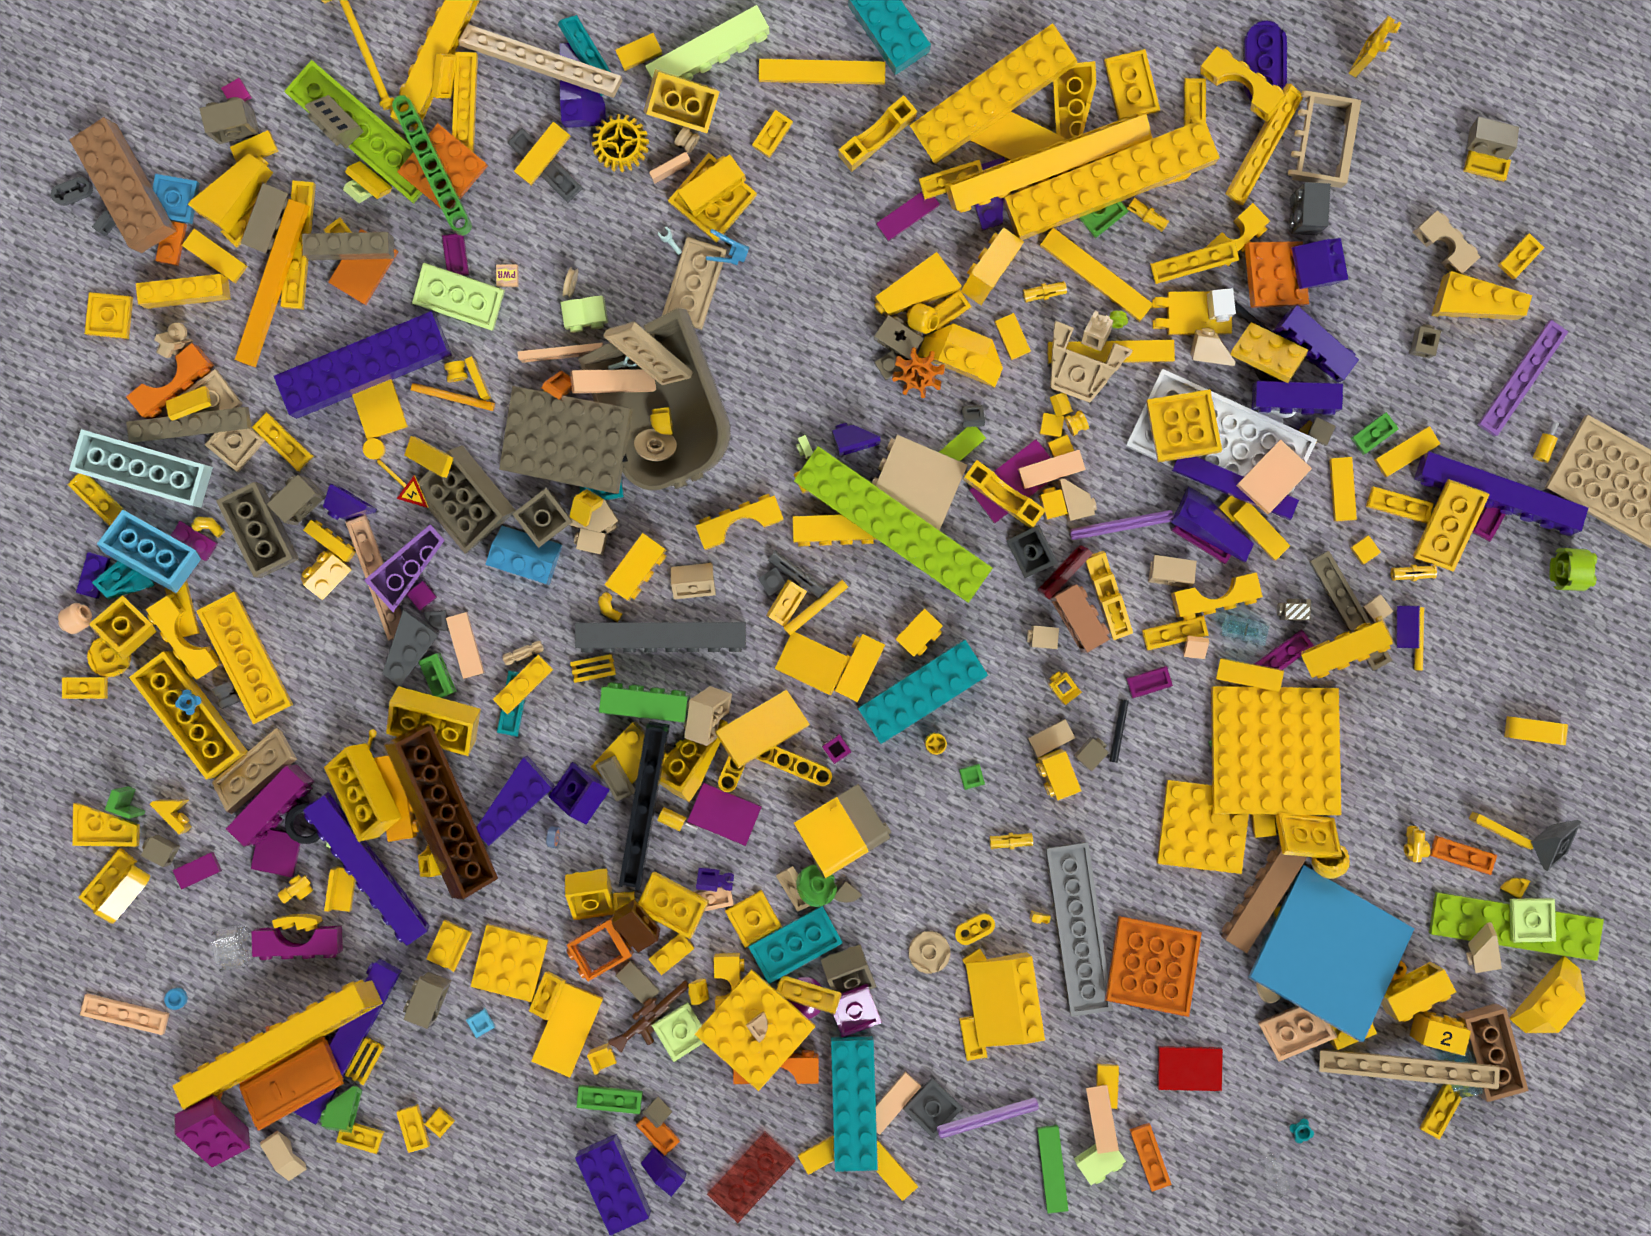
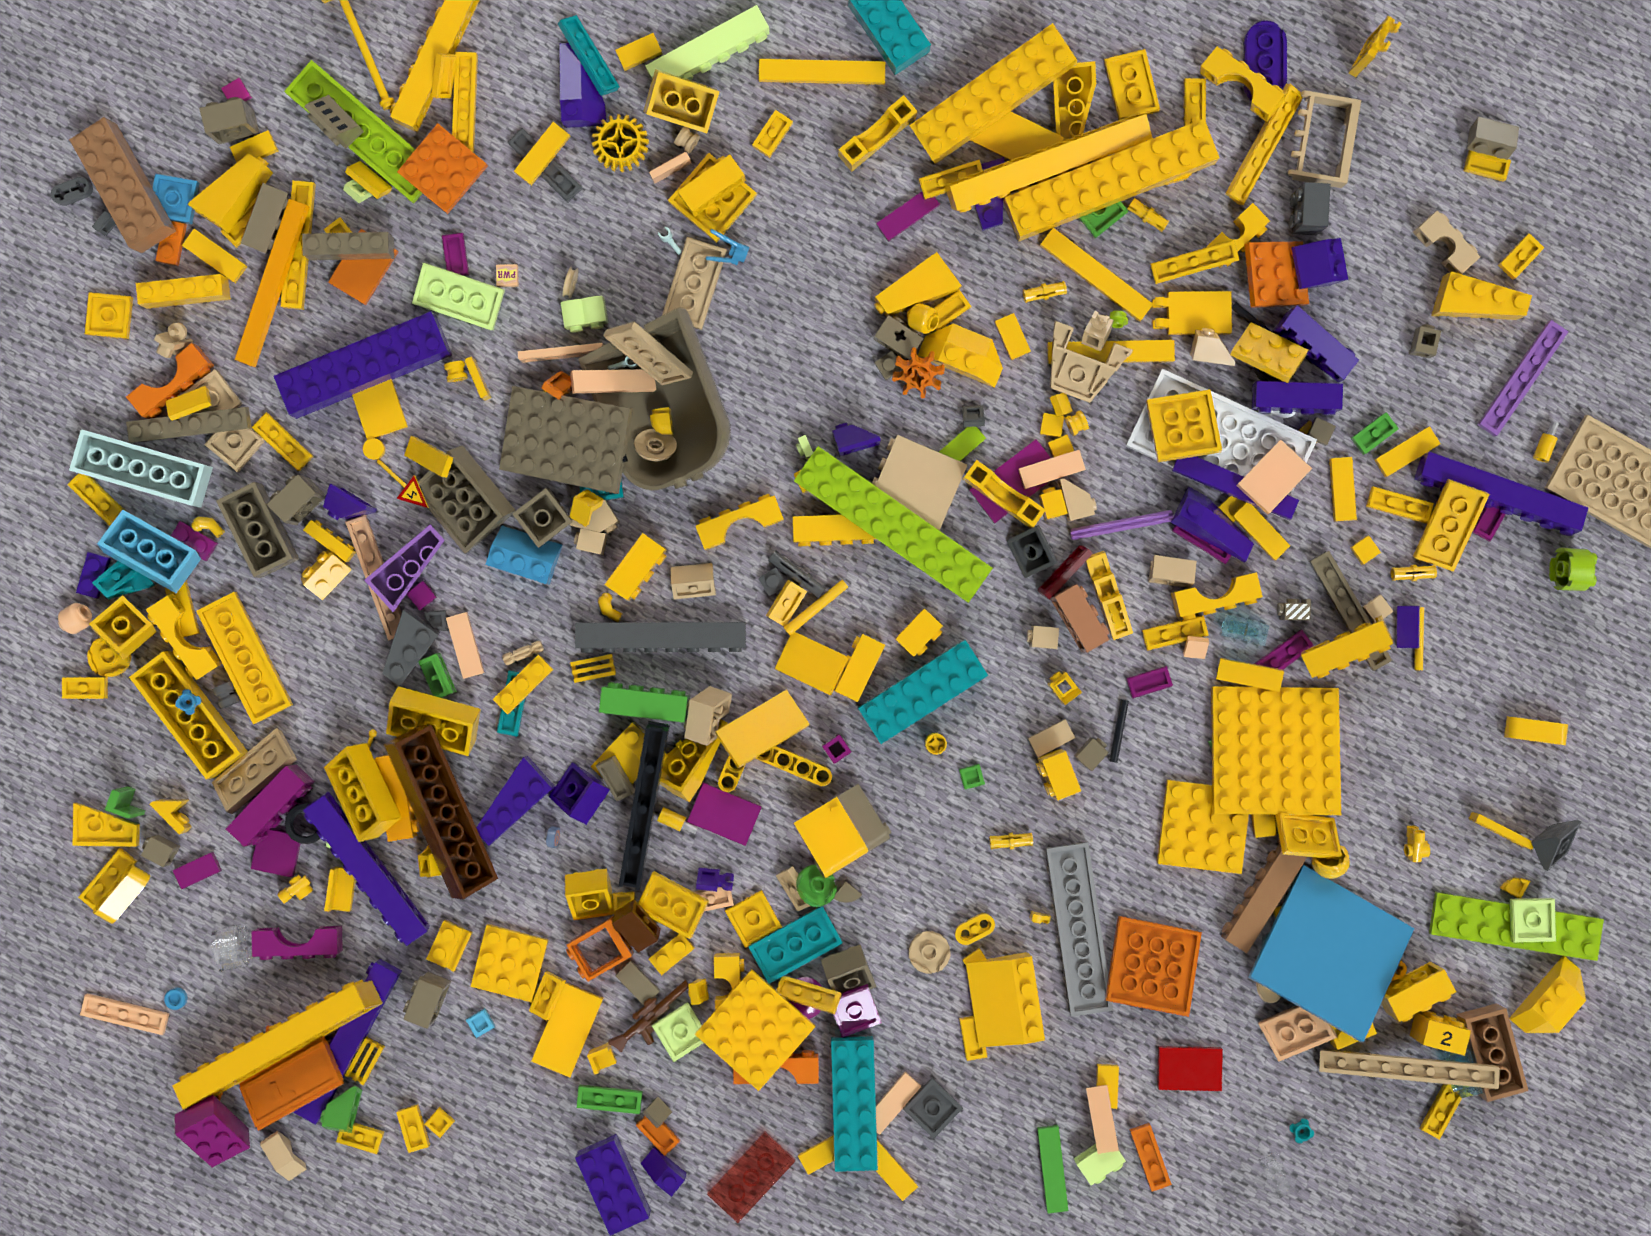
(301, 921): yellow slope -> none
(427, 156): bright green beam -> none
(452, 396): light orange bar -> none
(540, 61): tan plate -> none
(758, 1026): tan tile -> none
(987, 1118): medium lavender axle -> none
(991, 265): yellow wedge -> none
(1221, 304): white brick -> none
(1463, 855): orange tile -> none
(1484, 950): tan slope -> none

